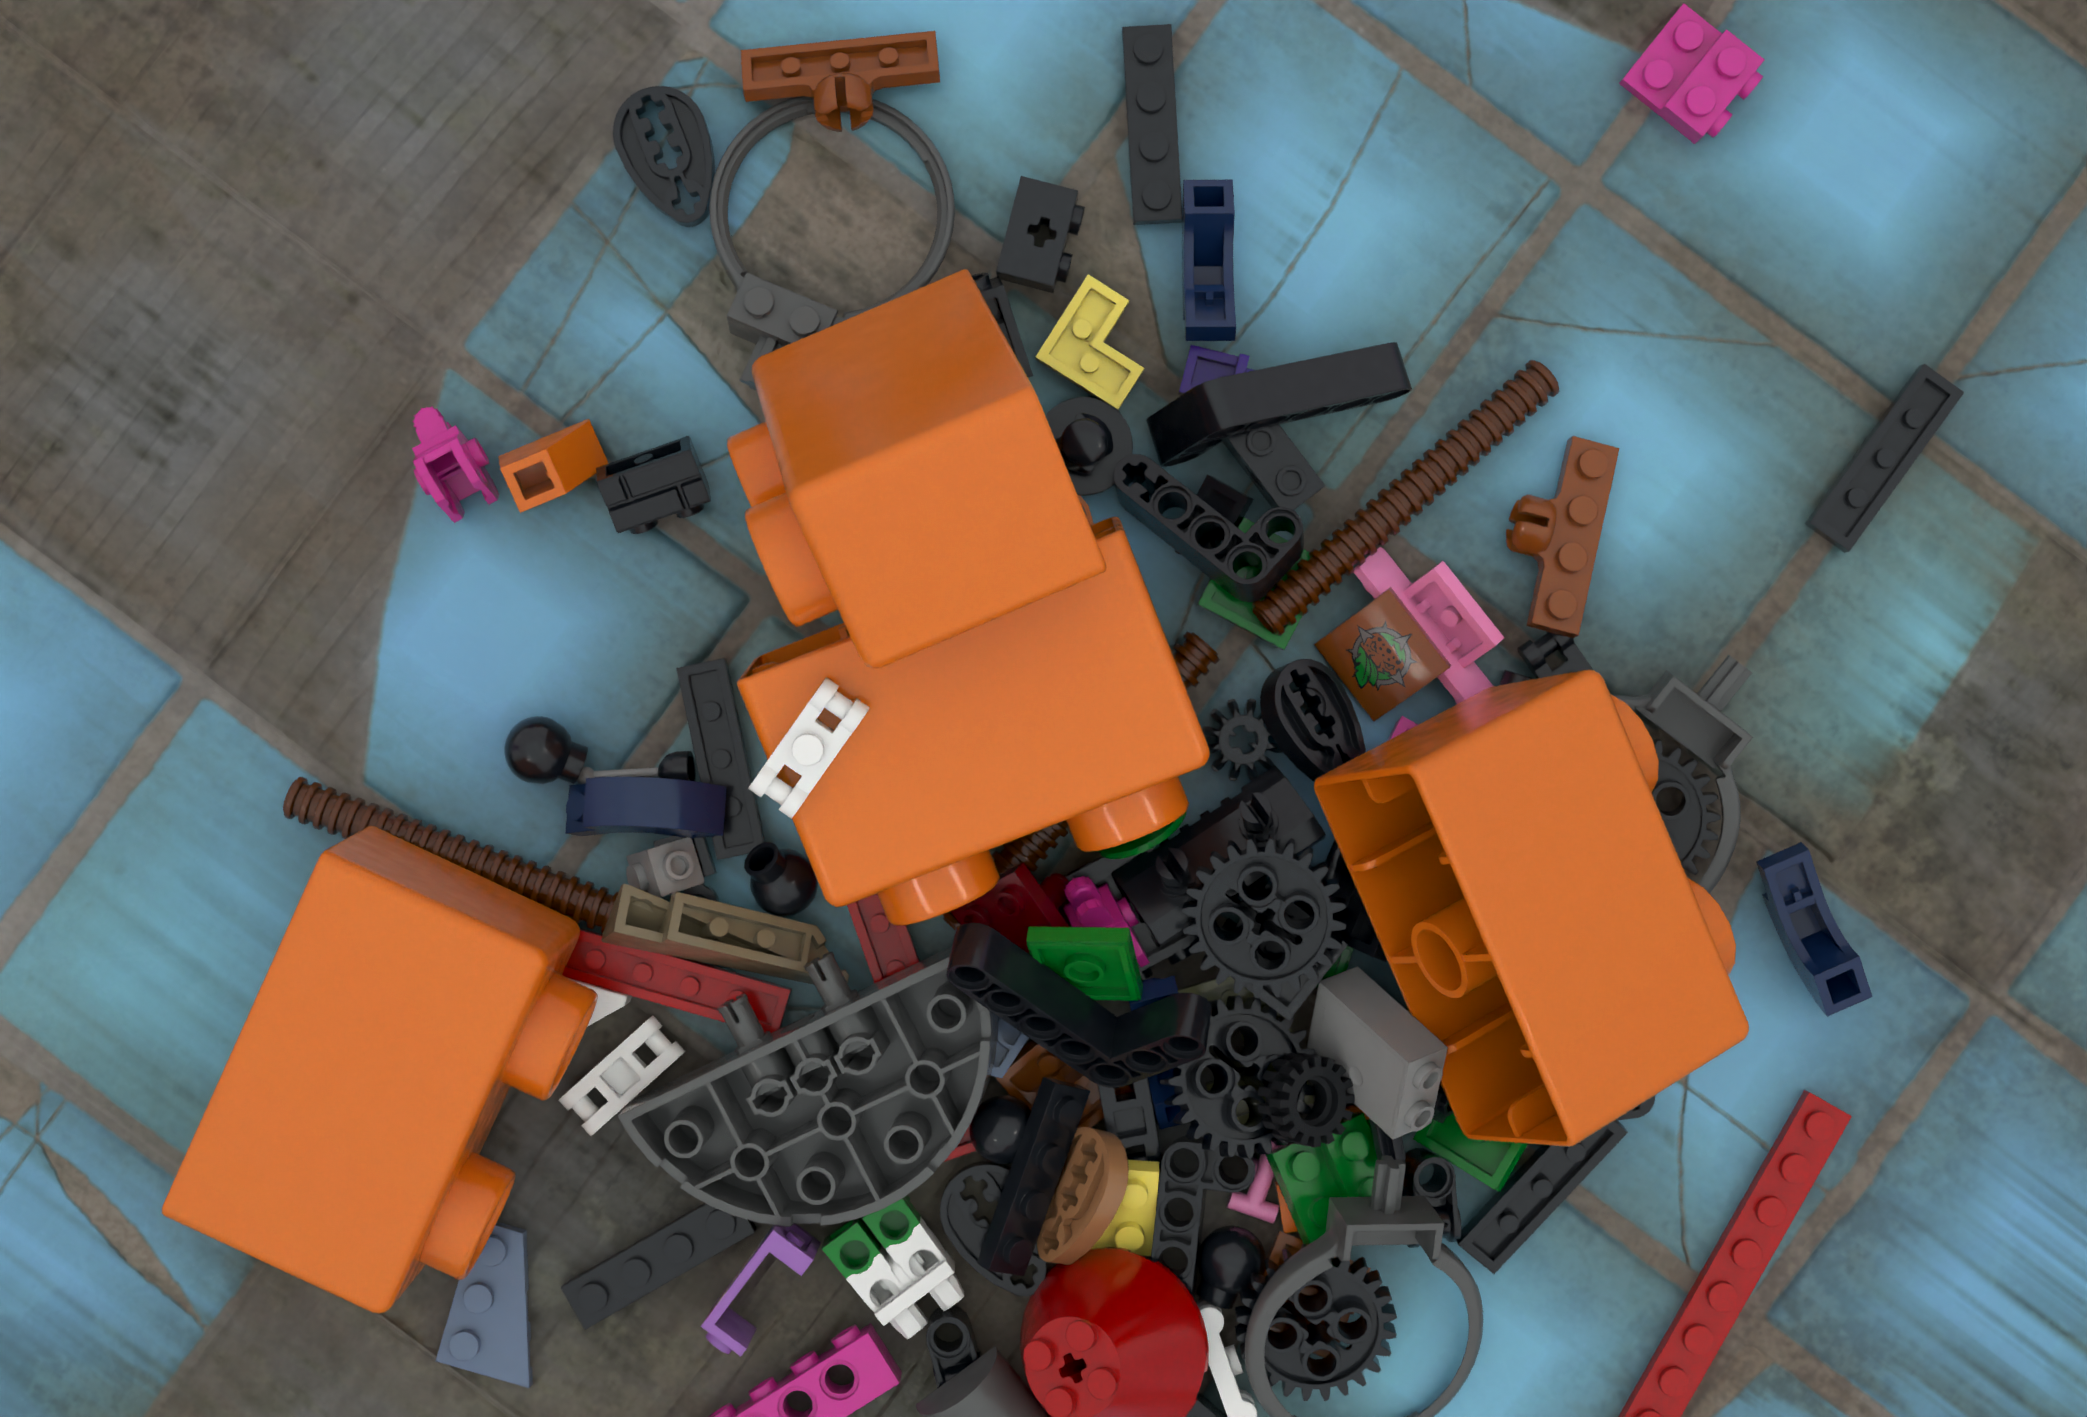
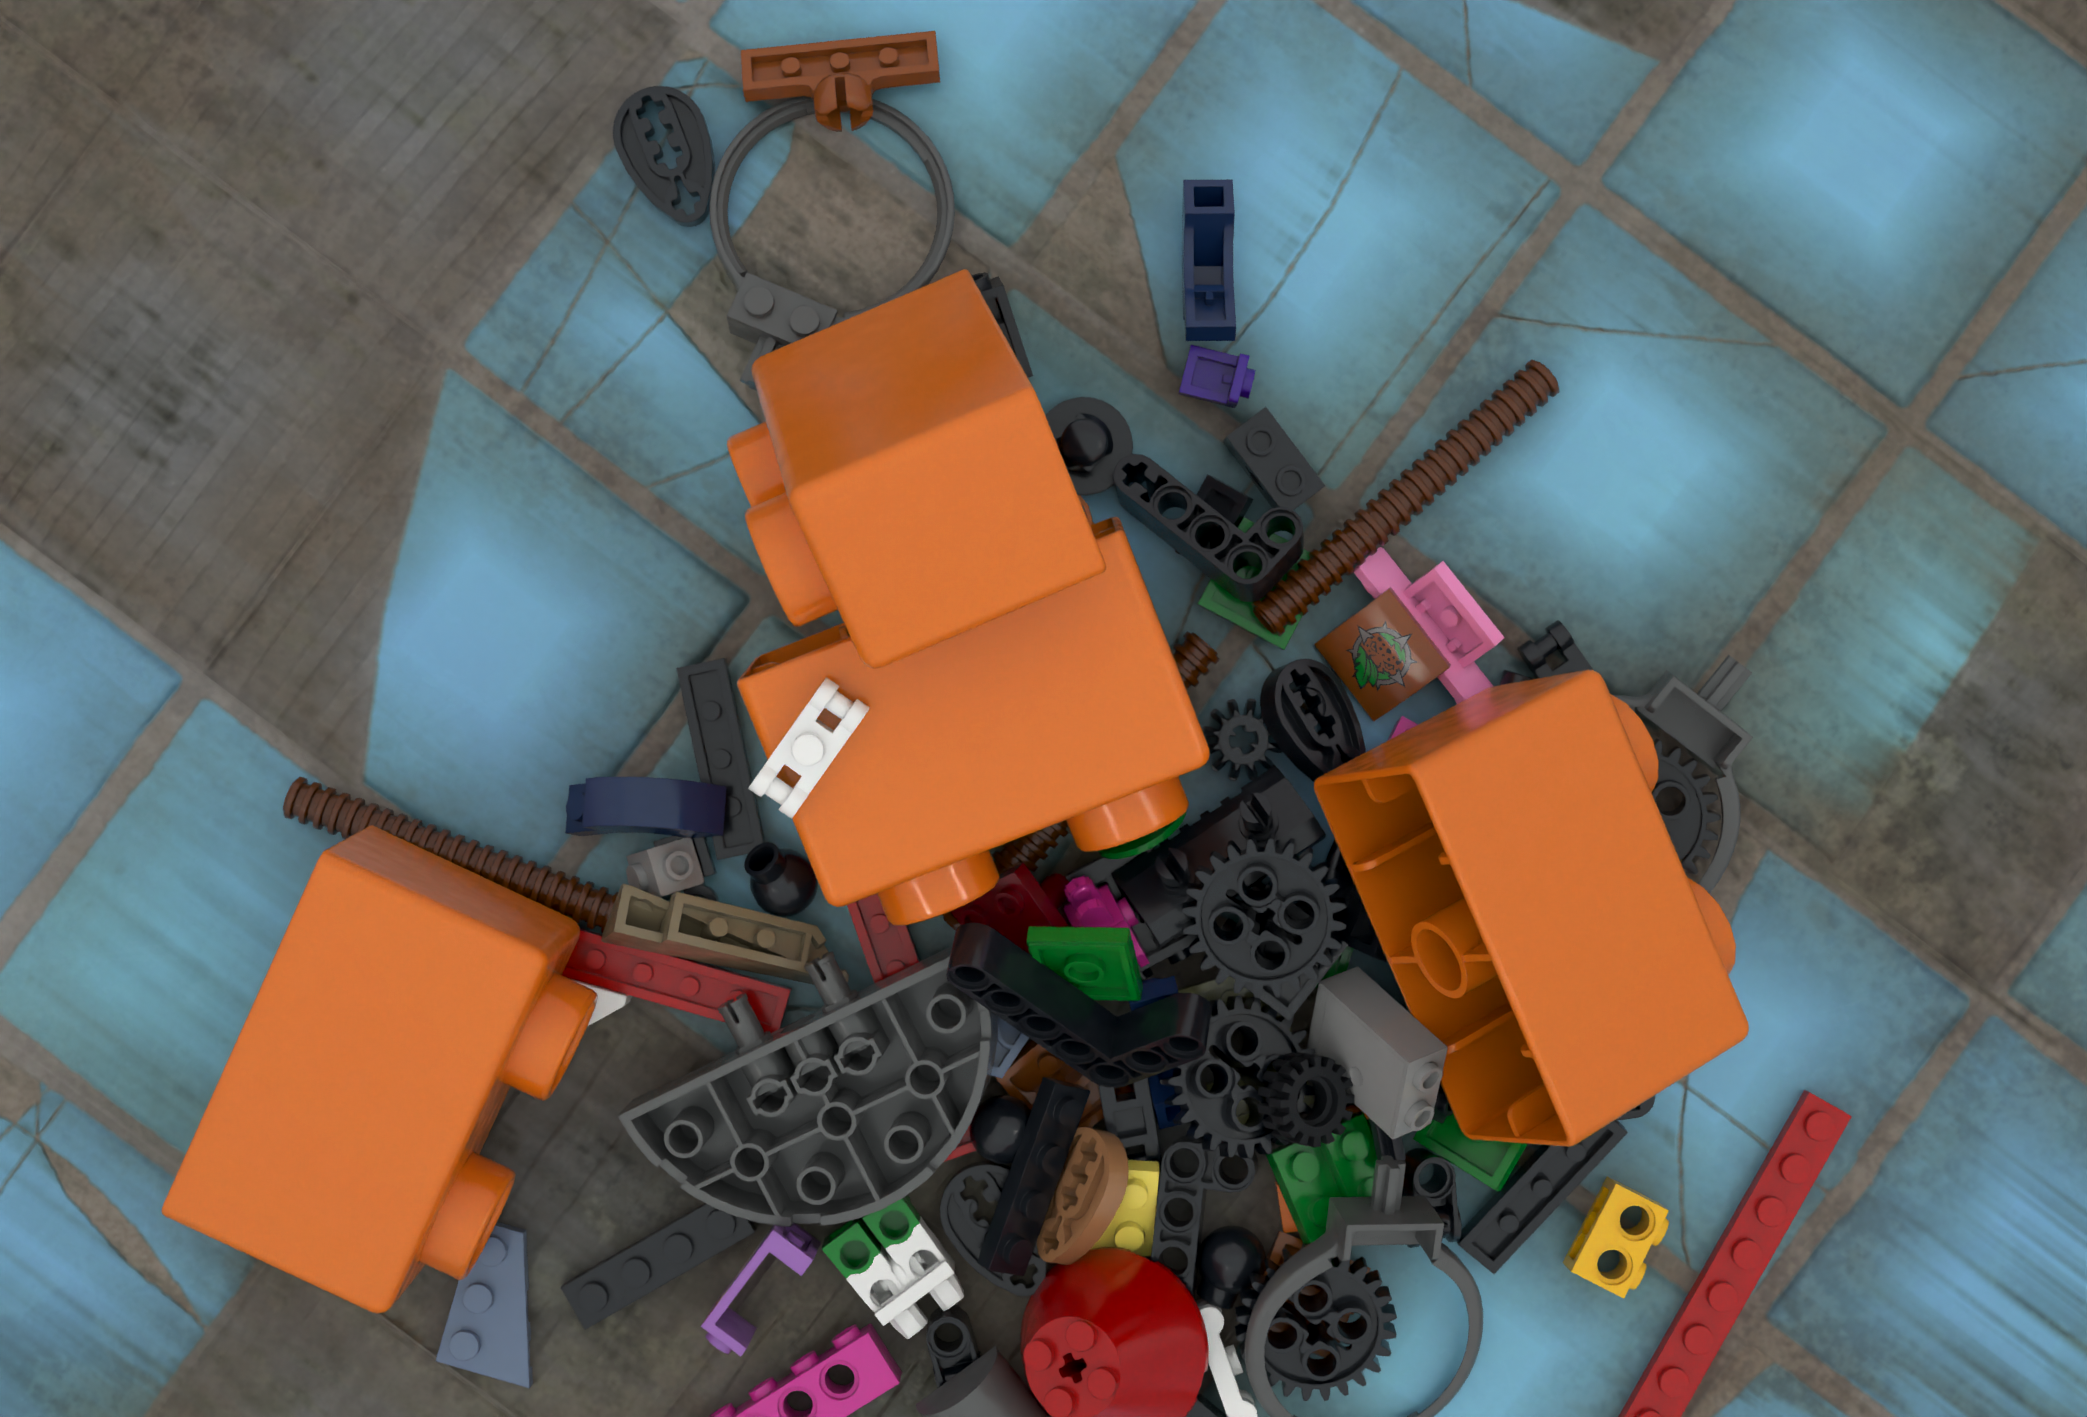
(449, 464): dark pink hinge -> none
(542, 751): black piece -> none
(552, 465): orange slope -> none
(621, 1075): white plate -> none
(654, 486): black brick -> none
(675, 765): hinge -> none
(1038, 205): black brick -> none
(1078, 346): light yellow plate -> none
(1152, 124): black plate -> none
(1254, 1201): bright pink piece -> none
(1275, 397): black beam -> none
(1565, 535): dark orange plate -> none
(1603, 1232): none -> yellow brick
(1693, 74): dark pink plate -> none
(1809, 931): dark blue arch -> none
(1884, 458): black plate -> none

